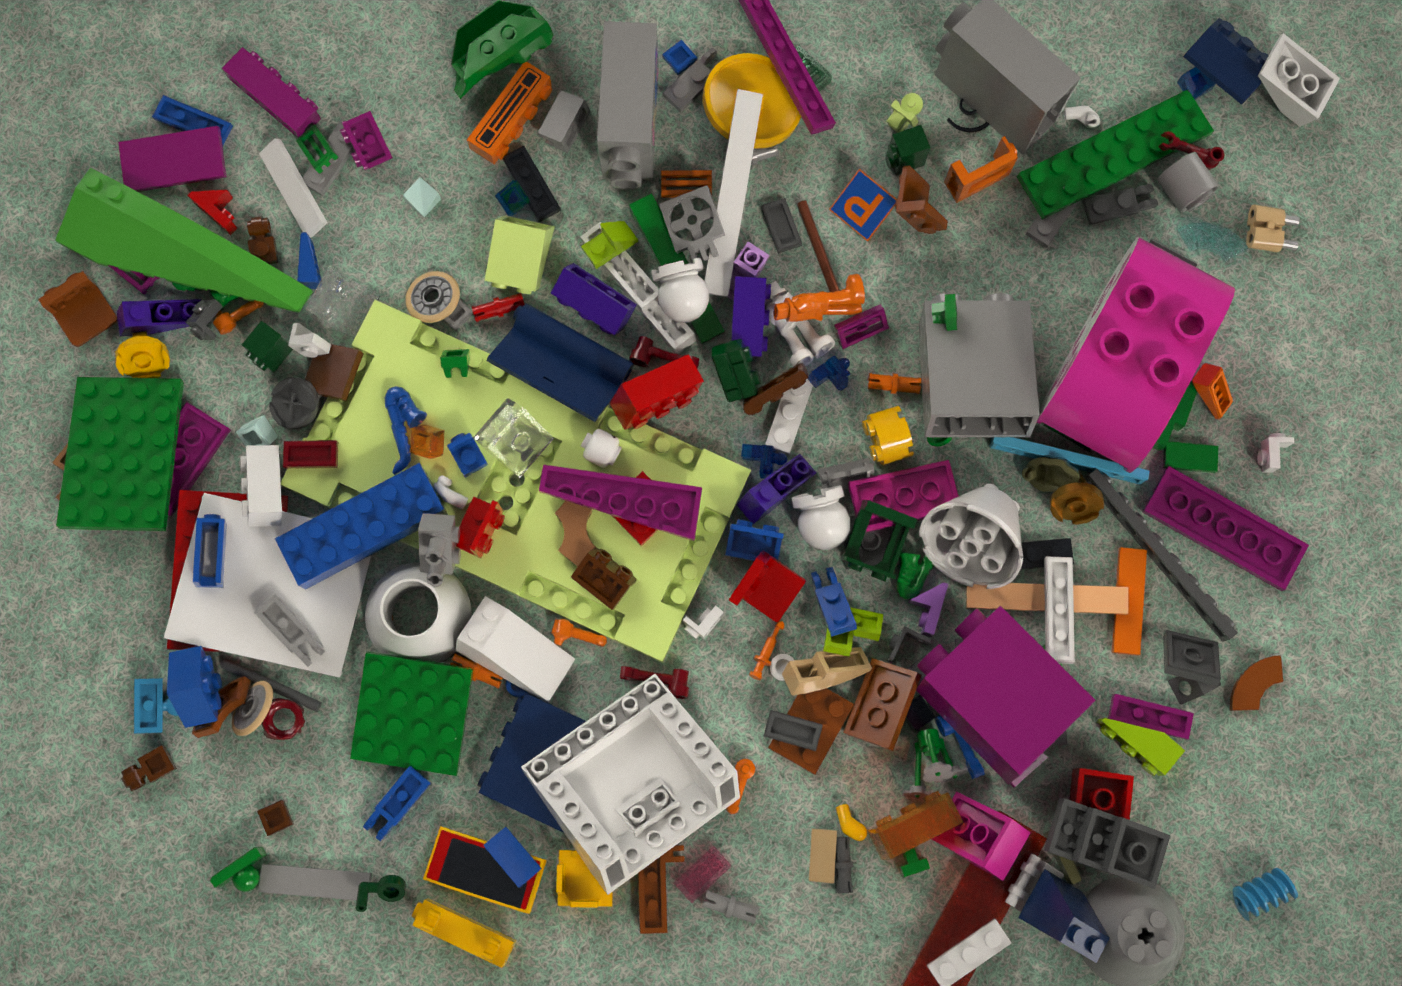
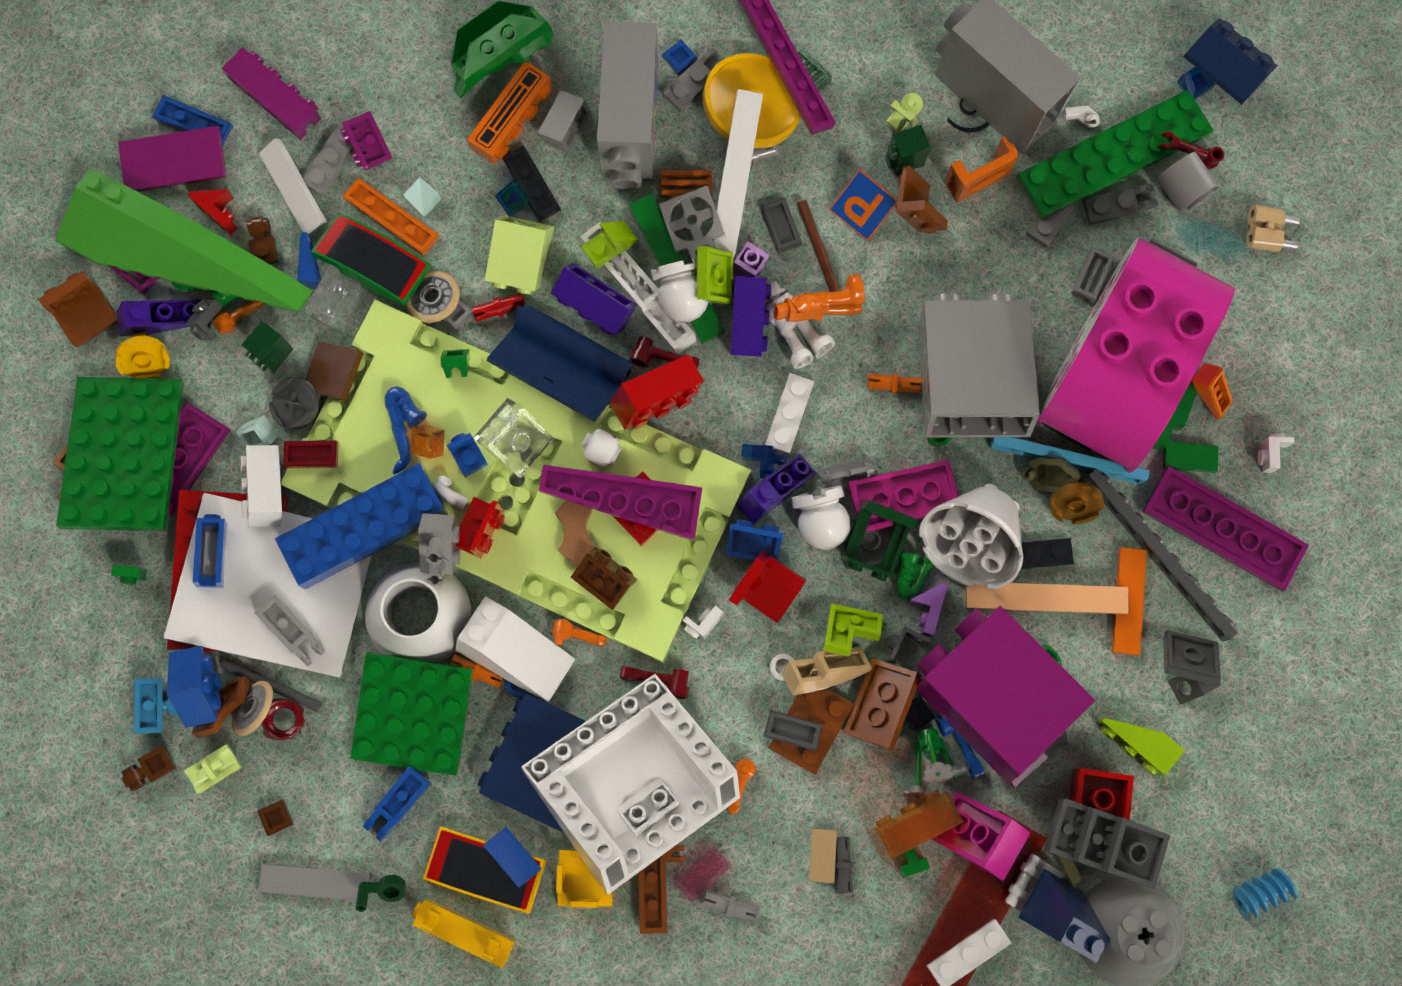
(128, 574): none -> green plate
(213, 769): none -> yellowish green hips
(241, 872): green tile -> none
(307, 342): white bracket -> none
(324, 158): green tile -> none
(371, 259): none -> slope
(391, 216): none -> orange tile
(714, 275): none -> lime tile
(735, 370): dark green brick -> none
(763, 659): orange piece -> none
(775, 389): reddish brown hinge -> none
(832, 369): clear blue piece -> none
(833, 604): blue hinge -> none
(849, 825): yellow arm -> none
(860, 323): magenta tile -> none
(889, 435): yellow brick -> none
(946, 312): green tile -> none
(1059, 608): white tile -> none
(1085, 293): none -> light grey tile
(1151, 716): magenta plate -> none
(1254, 682): dark orange tile -> none
(1297, 81): white slope -> none

